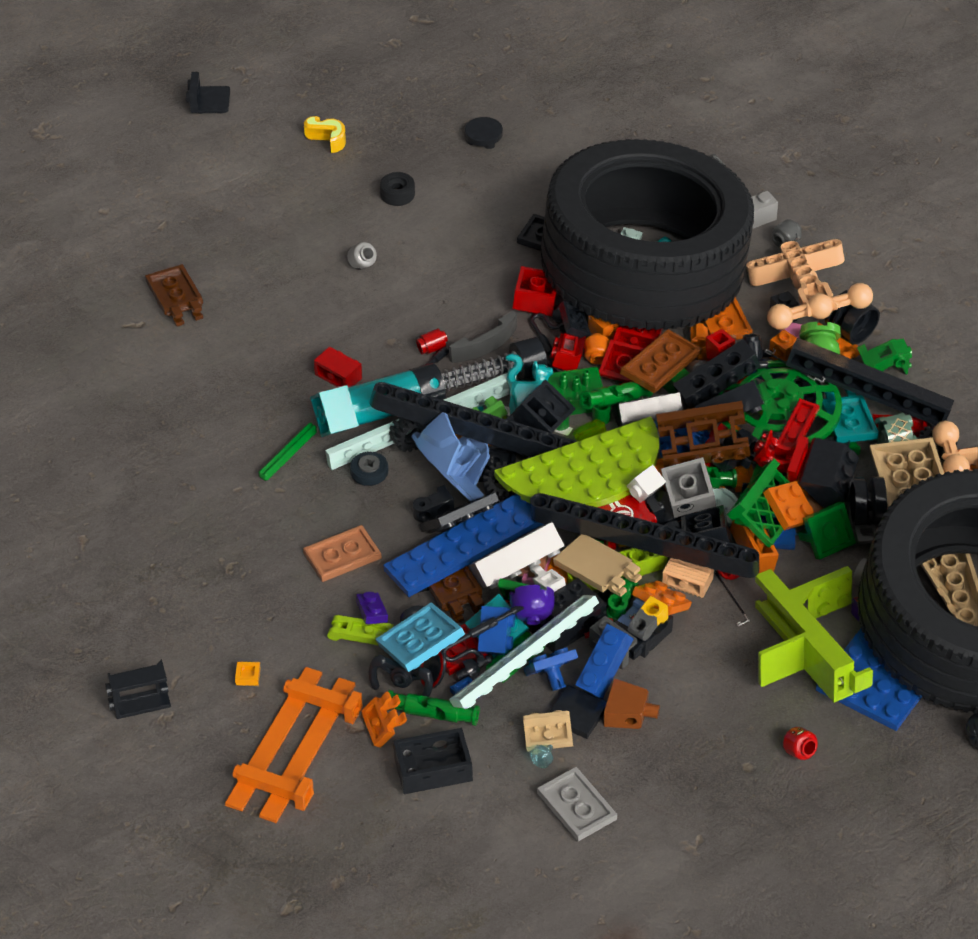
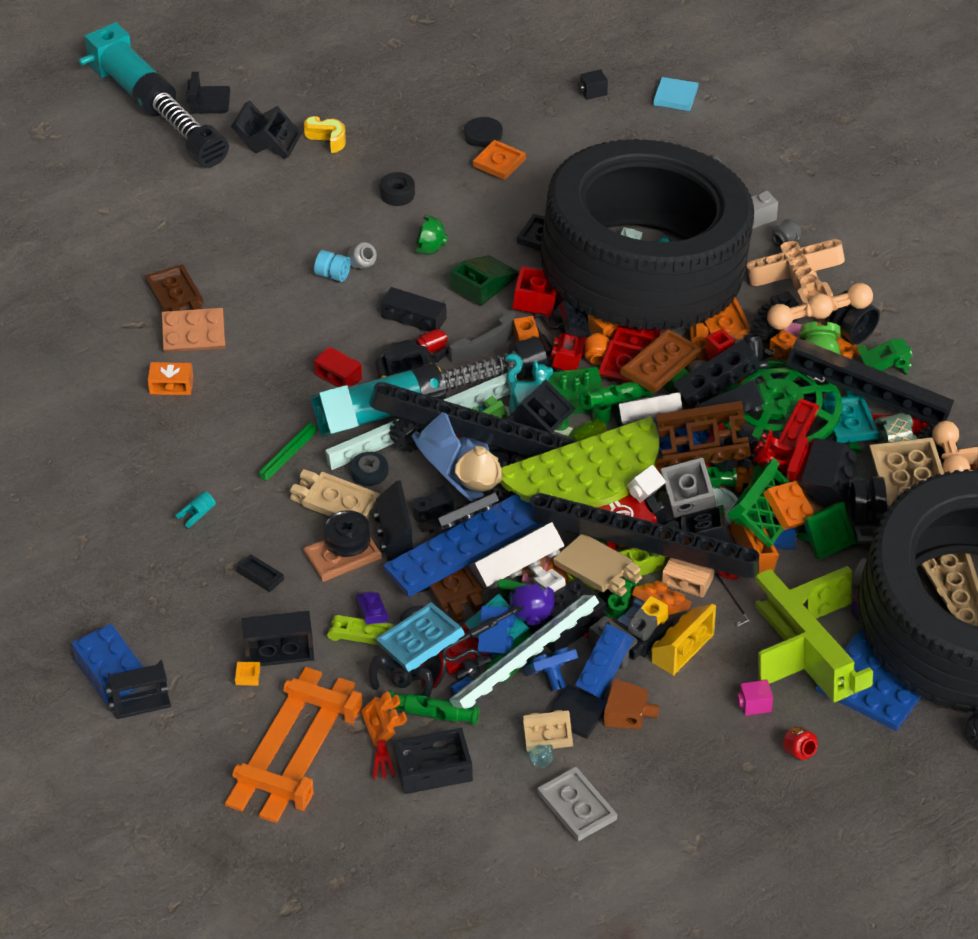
(102, 654): none -> blue brick
(111, 54): none -> piece
(170, 378): none -> orange brick
(193, 330): none -> nougat plate
(197, 508): none -> teal hinge
(260, 573): none -> black tile
(266, 129): none -> black bracket
(278, 638): none -> black brick
(330, 265): none -> medium azure wheel
(331, 494): none -> tan tile
(347, 533): none -> black wheel
(382, 755): none -> red piece
(393, 522): none -> black slope
(401, 357): none -> black torso
(413, 310): none -> black brick
(430, 236): none -> green cylinder
(478, 470): none -> tan helmet
(481, 278): none -> dark green slope
(499, 159): none -> orange plate
(524, 328): none -> orange brick
(593, 84): none -> black brick
(676, 94): none -> medium azure tile
(684, 639): none -> yellow slope
(755, 697): none -> dark pink brick
(761, 325): none -> black tyre

